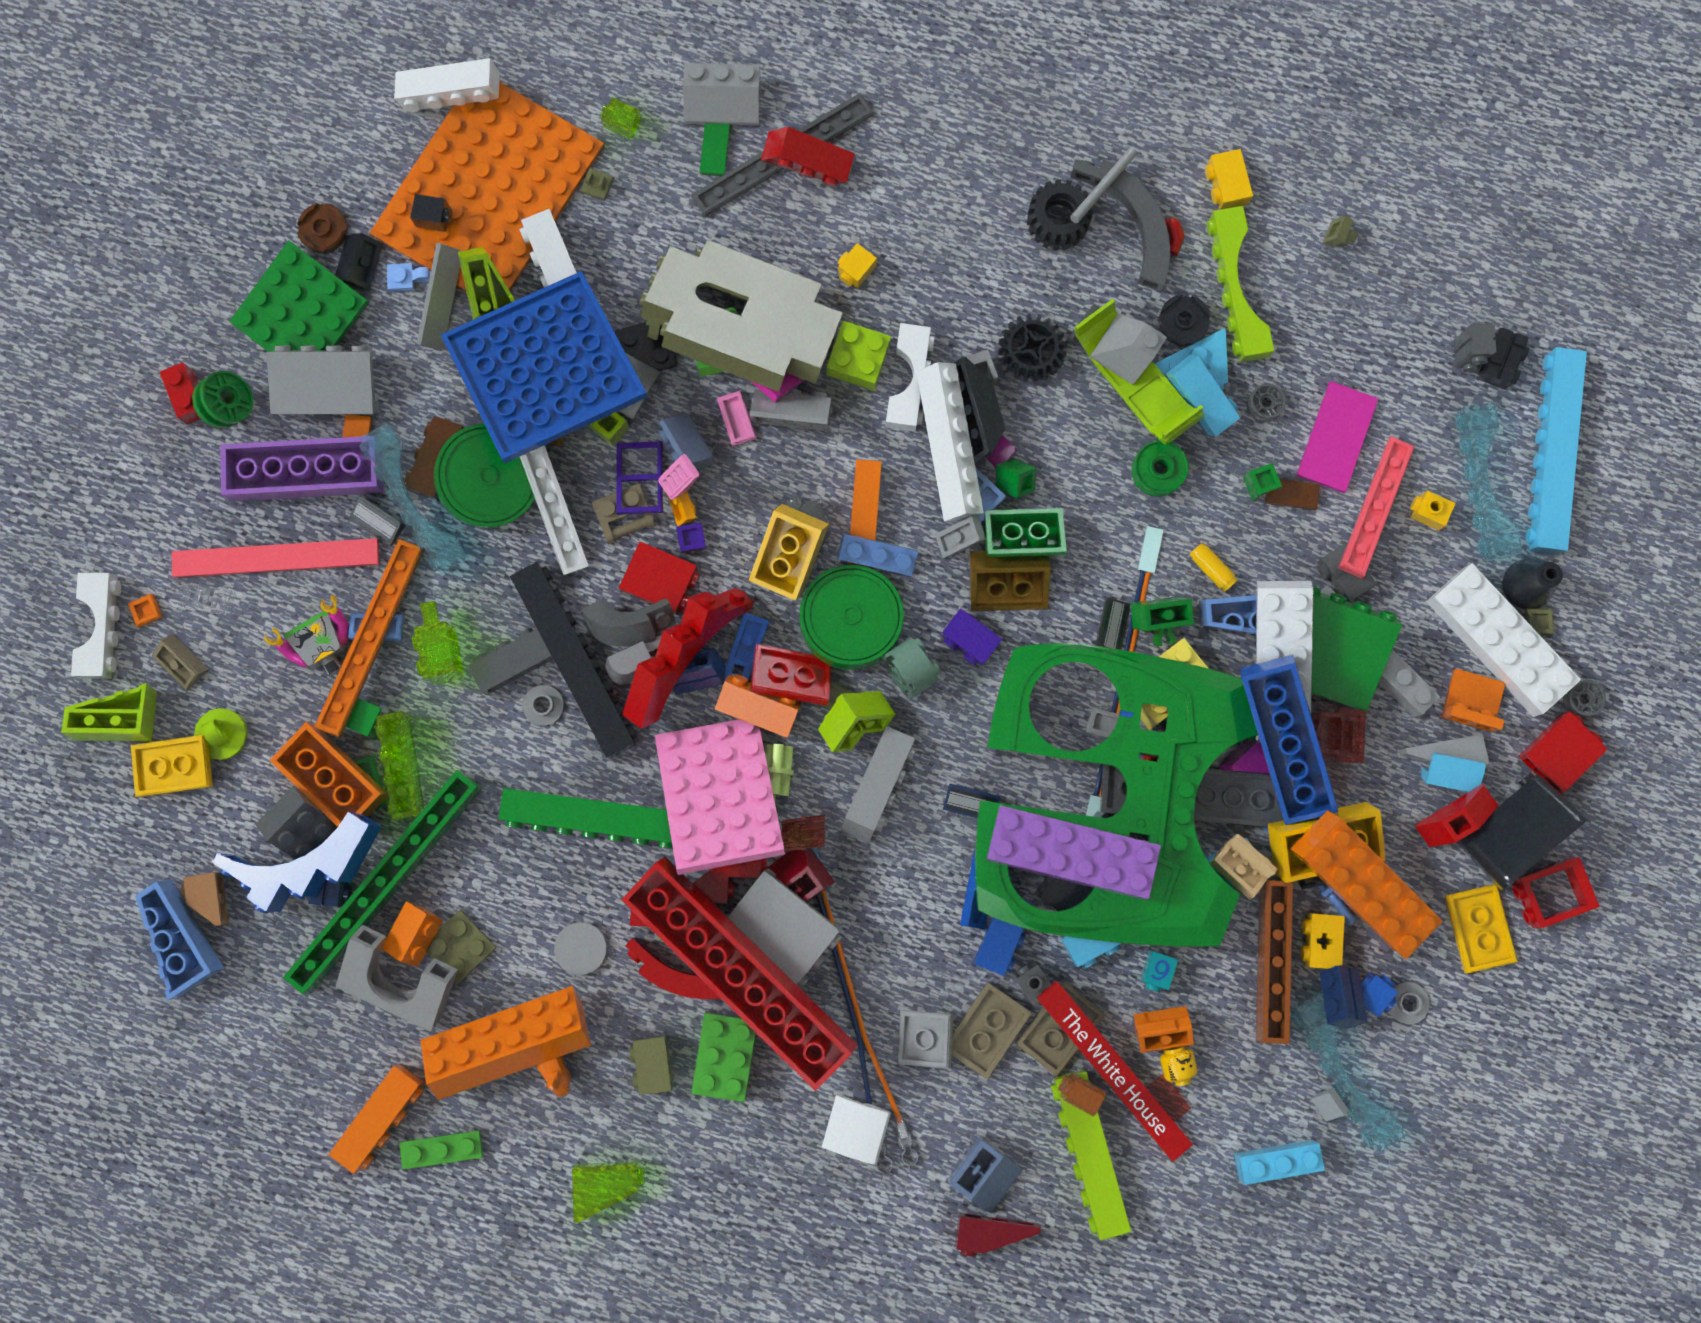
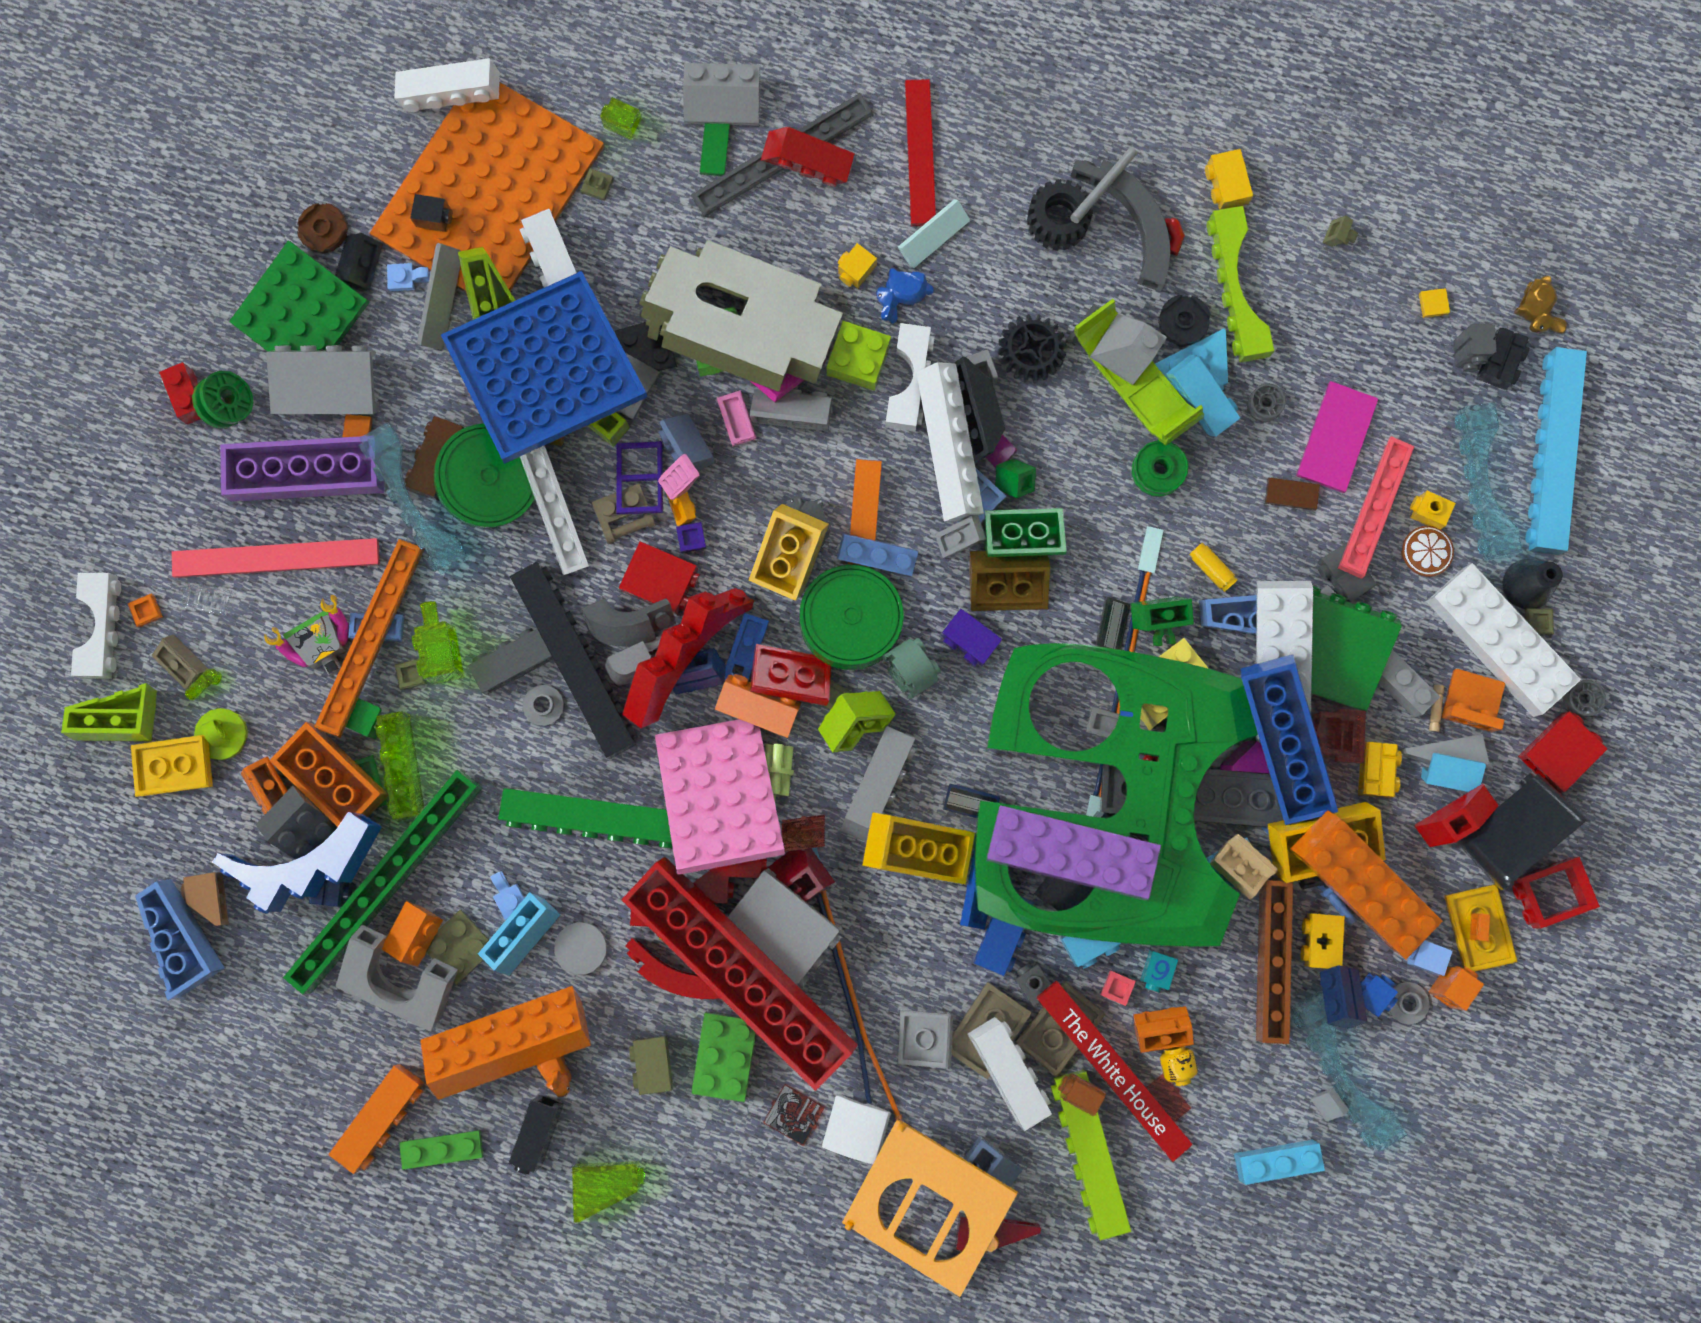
(208, 677): none -> clear neon green arm
(264, 783): none -> orange brick
(376, 521): slope -> none
(408, 675): none -> olive tile
(508, 897): none -> light blue plate
(519, 934): none -> medium azure brick
(535, 1134): none -> black brick
(794, 1114): none -> piece
(902, 288): none -> blue animal
(918, 848): none -> yellow brick
(920, 151): none -> red tile
(934, 233): none -> light aqua tile
(970, 1189): none -> light orange door
(1010, 1074): none -> white brick
(1117, 988): none -> coral plate
(1262, 481): green panel -> none
(1379, 770): none -> yellow brick
(1427, 551): none -> dish
(1430, 958): none -> light blue brick
(1434, 303): none -> yellow tile
(1436, 710): none -> tan wheel
(1457, 987): none -> orange brick
(1479, 927): none -> orange tile
(1538, 303): none -> pearl gold animal

